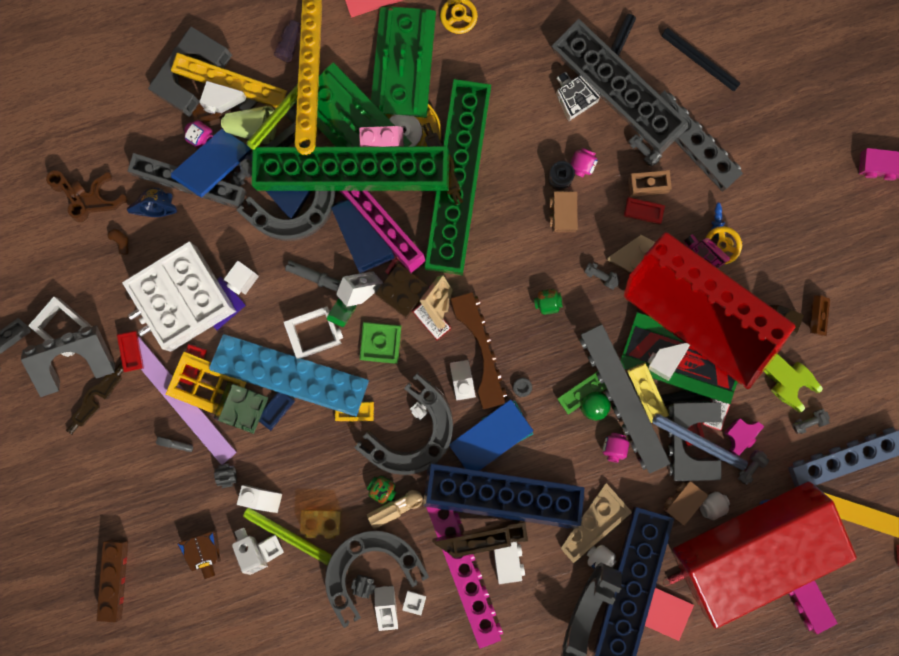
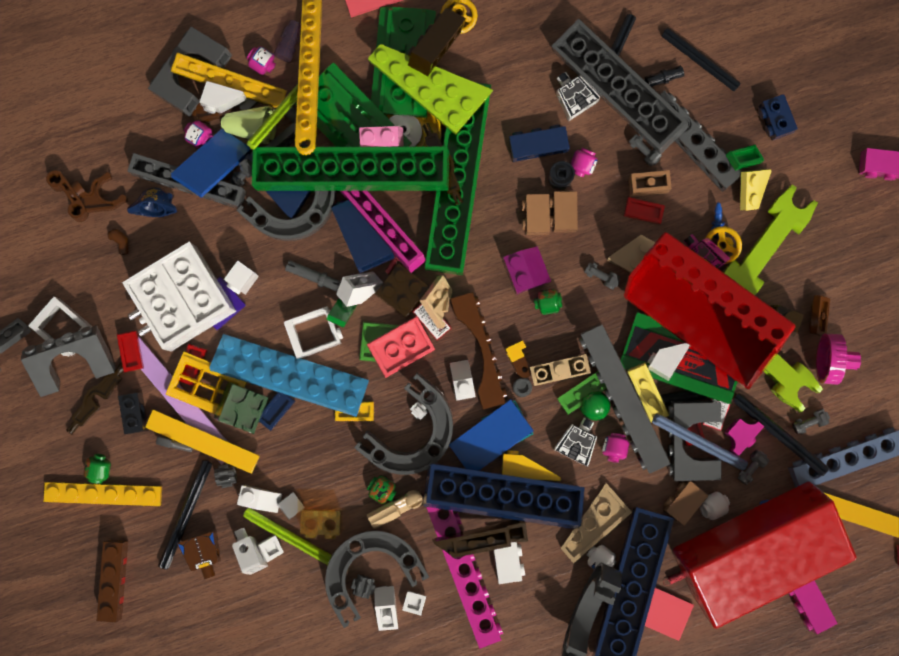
(97, 468): none -> green head
(102, 494): none -> yellow plate
(133, 413): none -> black brick
(185, 514): none -> black axle
(202, 441): none -> yellow tile
(261, 60): none -> dark pink head
(290, 506): none -> light grey tile
(400, 347): none -> coral tile
(436, 41): none -> dark brown brick
(441, 93): none -> lime wing
(518, 359): none -> leg
(522, 467): none -> yellow slope
(526, 270): none -> magenta slope
(537, 214): none -> medium nougat brick
(538, 143): none -> dark blue brick
(560, 370): none -> tan slope
(578, 442): none -> torso
(664, 76): none -> black pin
(745, 157): none -> green tile
(753, 188): none -> light yellow wing
(777, 117): none -> dark blue brick
(781, 434): none -> black axle
(785, 219): none -> lime piece
(834, 359): none -> dark pink piece

